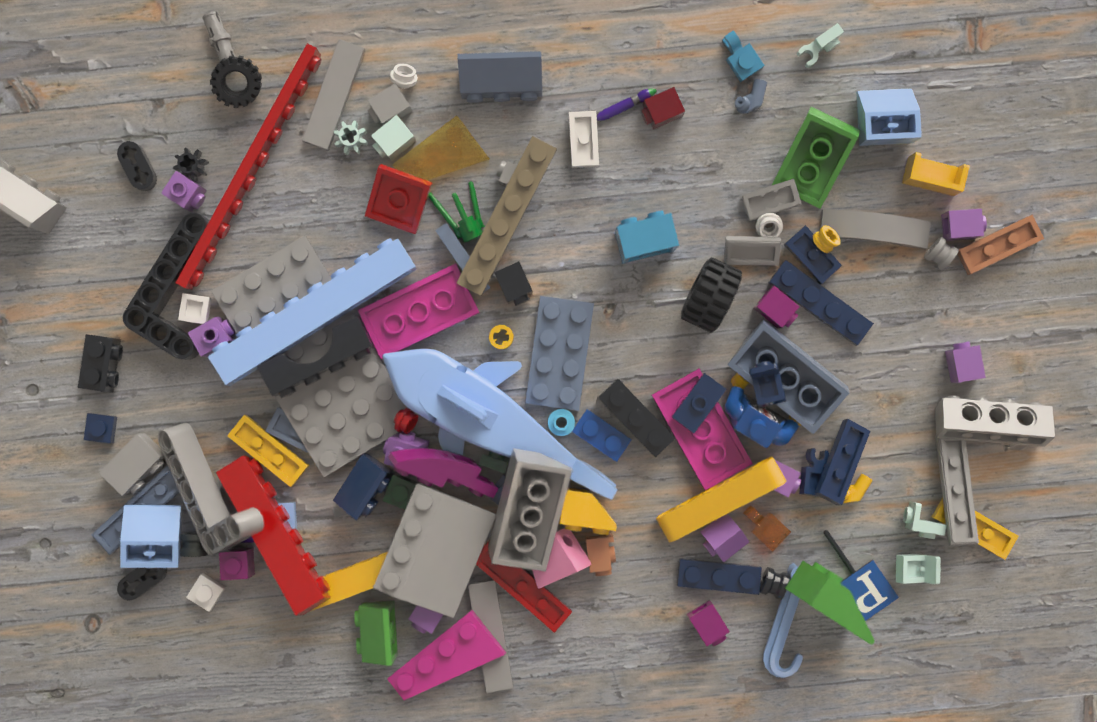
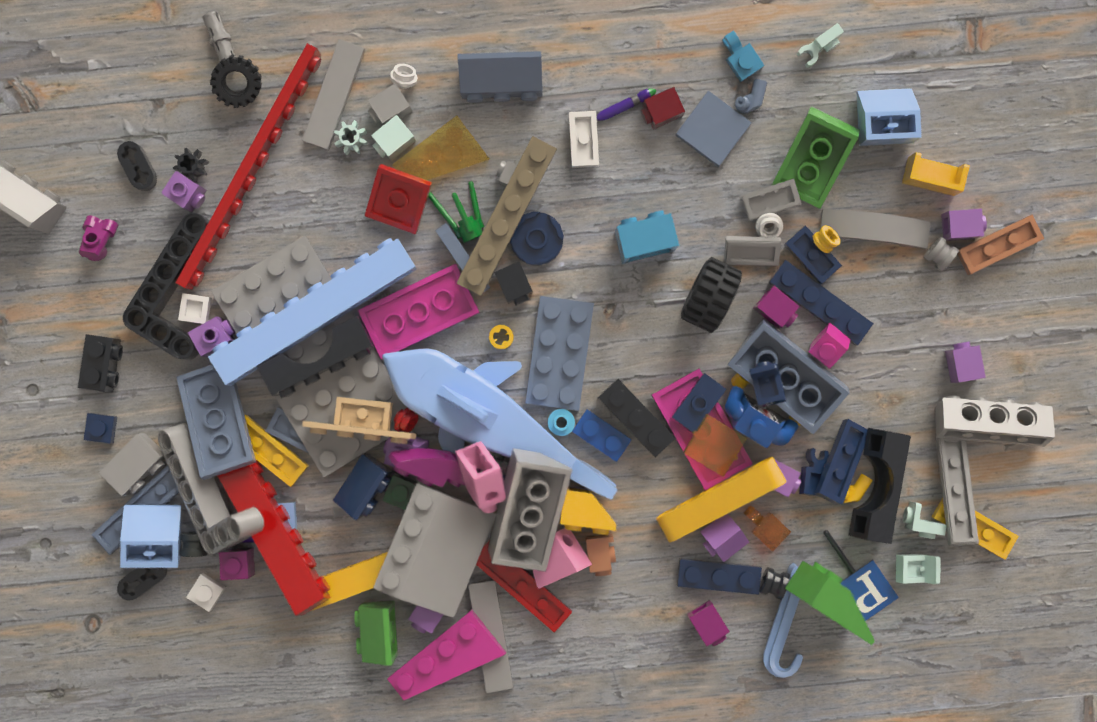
(96, 237): none -> magenta plate
(215, 422): none -> sand blue plate
(363, 417): none -> tan bracket
(486, 487): none -> bright pink torso
(537, 239): none -> dark blue tile
(713, 128): none -> sand blue tile
(715, 445): none -> clear yellow piece
(829, 345): none -> dark pink brick
(877, 516): none -> black arch

